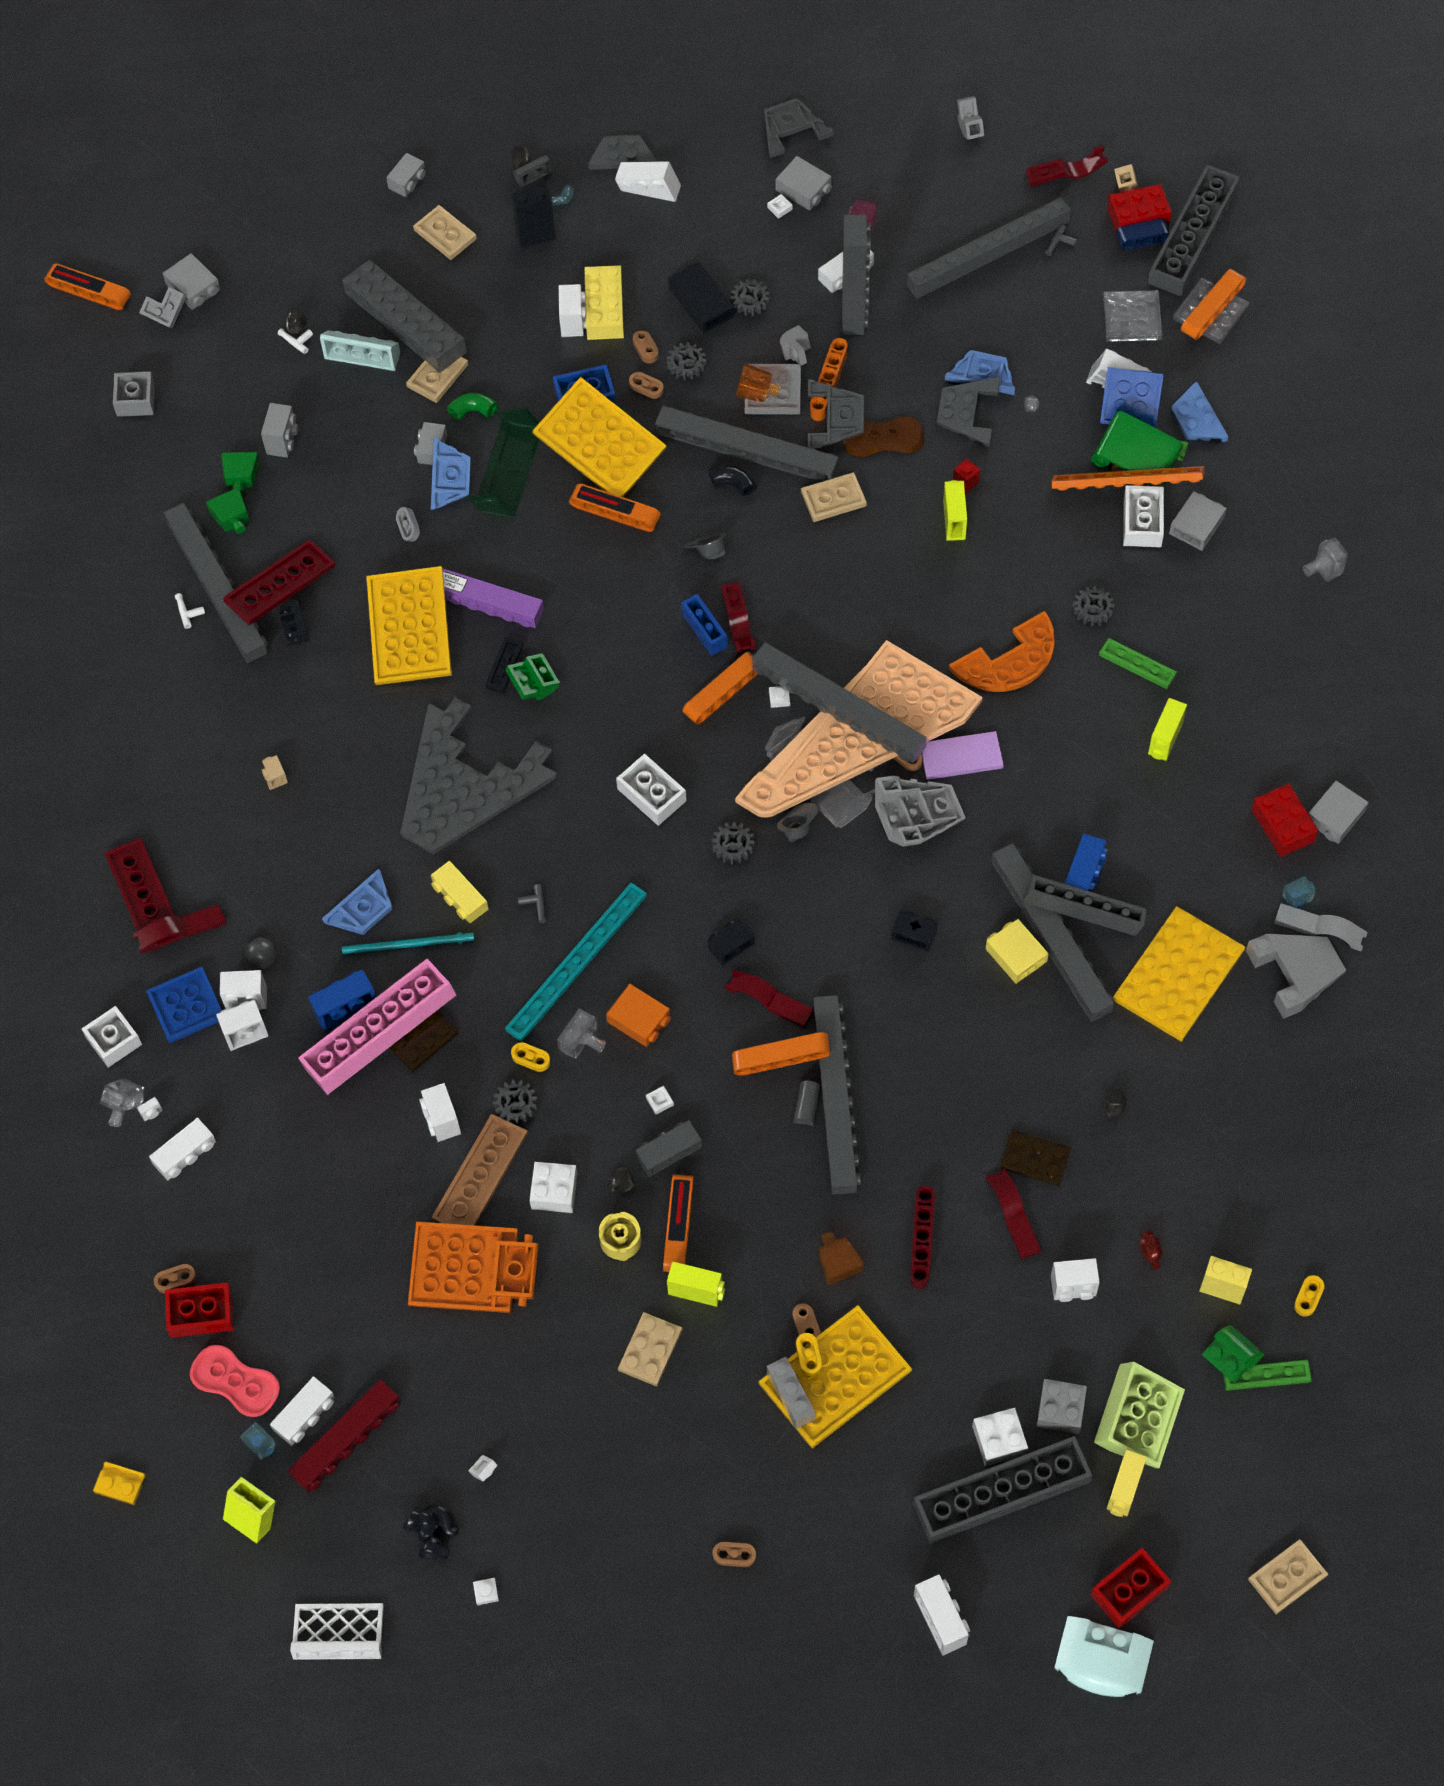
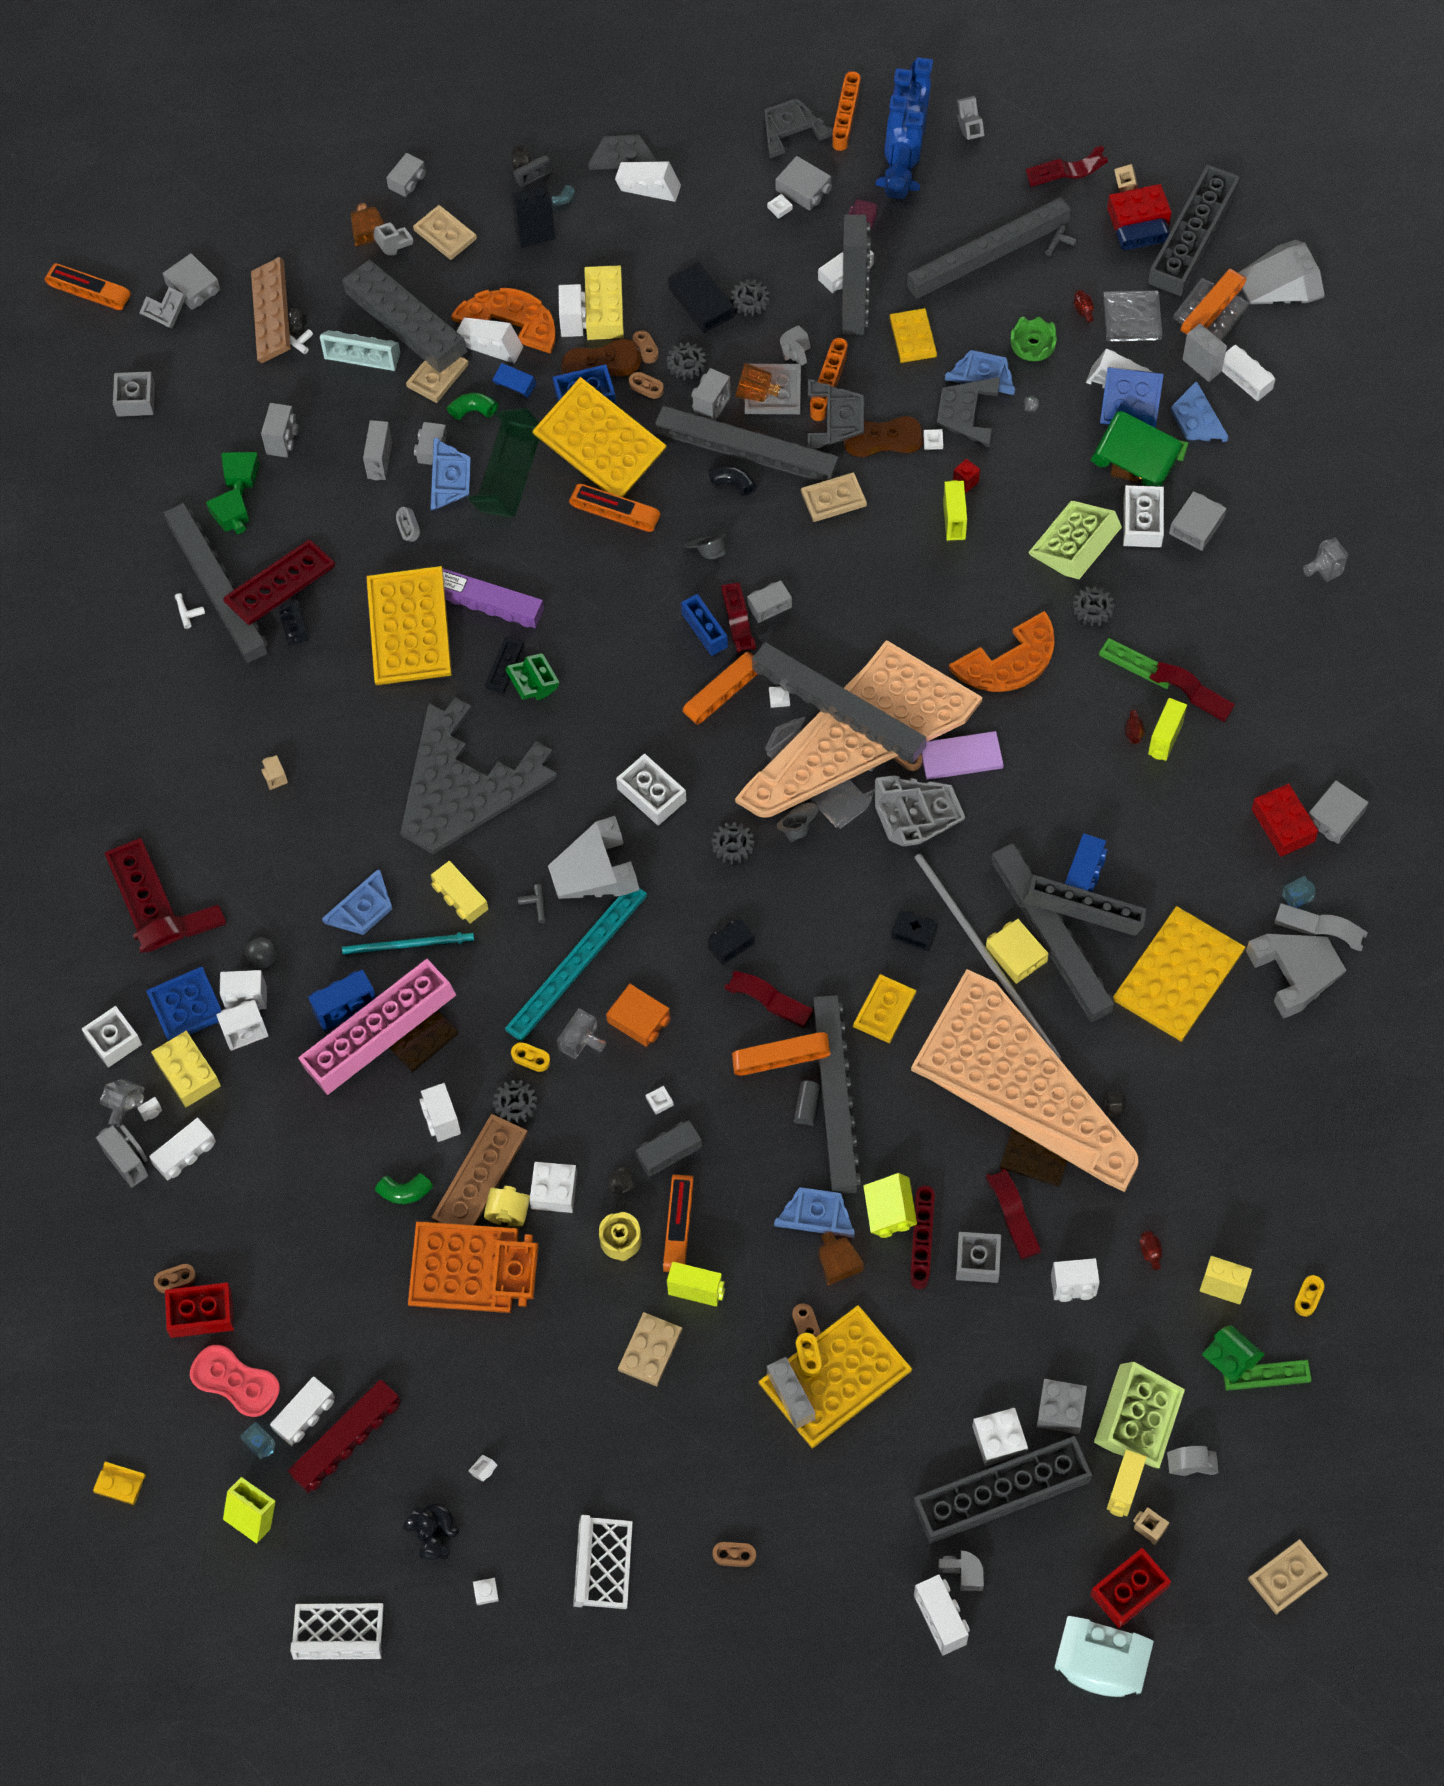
(123, 1153): none -> light grey brick
(186, 1069): none -> light yellow brick
(270, 310): none -> medium nougat plate
(364, 224): none -> clear orange torso
(377, 450): none -> light grey brick
(391, 239): none -> light grey brick
(403, 1193): none -> green cylinder
(491, 338): none -> white wedge
(506, 1206): none -> light yellow brick
(514, 308): none -> orange plate
(515, 380): none -> blue hinge
(584, 1558): none -> white fence
(586, 866): none -> light grey wedge
(620, 356): none -> reddish brown plate
(711, 394): none -> light grey brick
(769, 601): none -> light grey brick
(816, 1212): none -> medium blue wing
(846, 111): none -> orange beam
(884, 1008): none -> yellow plate
(890, 1205): none -> neon yellow brick
(906, 127): none -> blue animal
(912, 335): none -> yellow plate
(933, 439): none -> white plate
(969, 1568): none -> light grey brick
(978, 1257): none -> light grey brick
(983, 950): none -> light grey piece
(1005, 1068): none -> light nougat wing
(1034, 329): none -> bright green plate
(1076, 538): none -> yellowish green slope
(1084, 305): none -> clear red plant
(1133, 477): orange plate -> none
(1134, 728): none -> clear red plant
(1150, 1517): none -> tan brick
(1192, 1460): none -> light grey brick
(1197, 693): none -> dark red piece
(1204, 352): none -> light grey brick
(1247, 373): none -> white brick
(1283, 275): none -> light grey wedge

